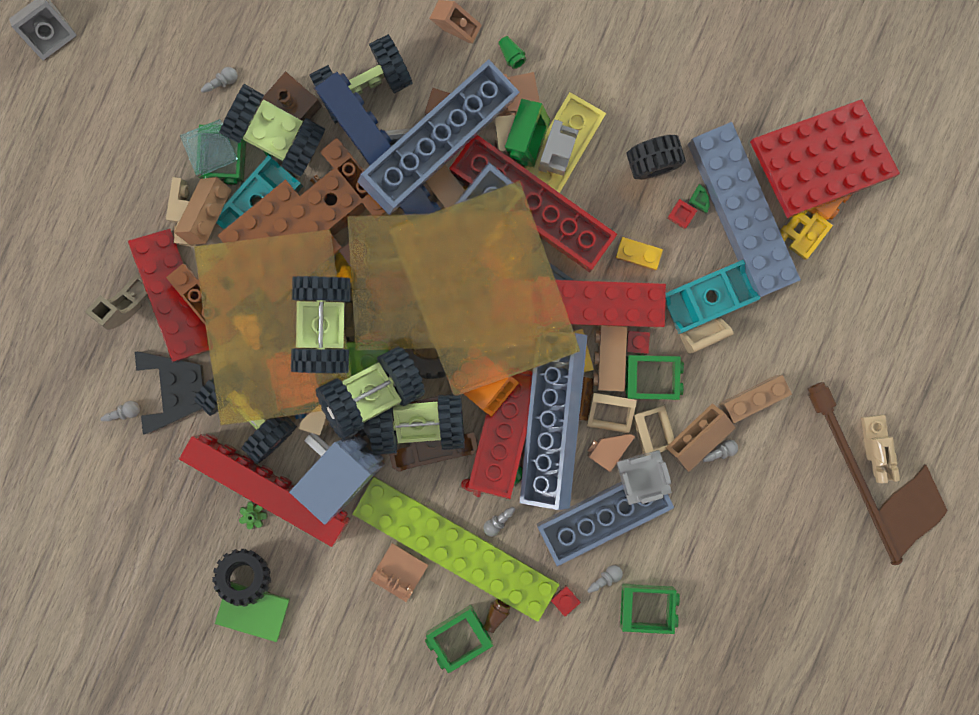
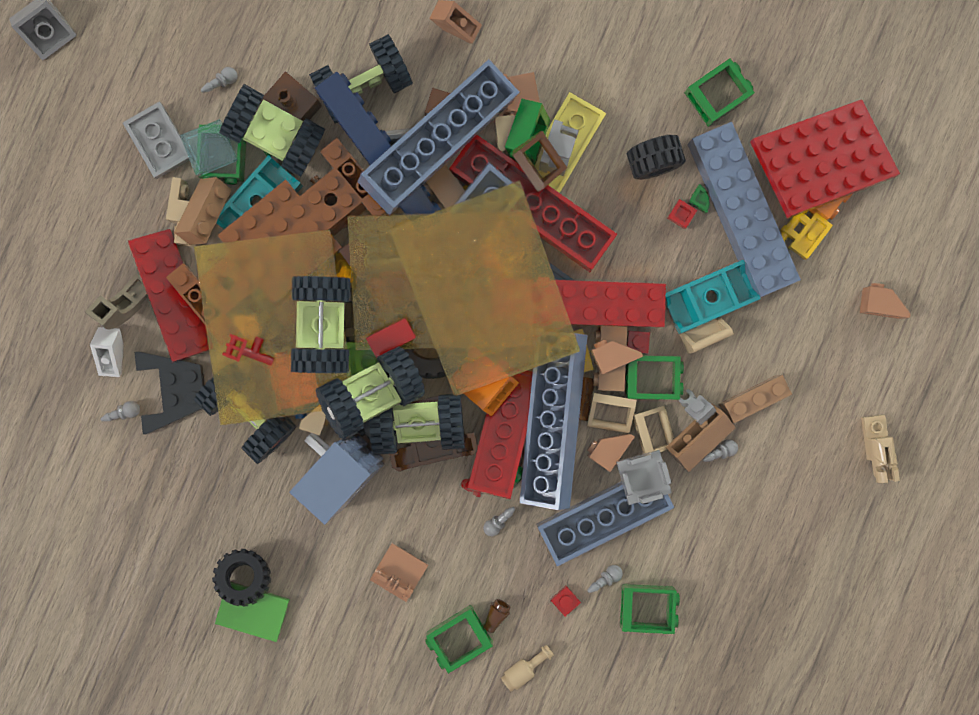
(108, 351): none -> white slope
(157, 140): none -> light grey plate
(252, 353): none -> red arm
(255, 513): bright green plant -> none
(258, 486): red brick -> none
(391, 337): none -> red tile
(456, 549): lime plate -> none
(512, 53): green cone -> none
(523, 670): none -> tan piece
(528, 167): none -> reddish brown tile
(613, 355): none -> nougat slope
(639, 253): yellow plate -> none
(698, 407): none -> light grey plate
(701, 103): none -> green window
(882, 302): none -> nougat slope
(908, 511): reddish brown flag -> none

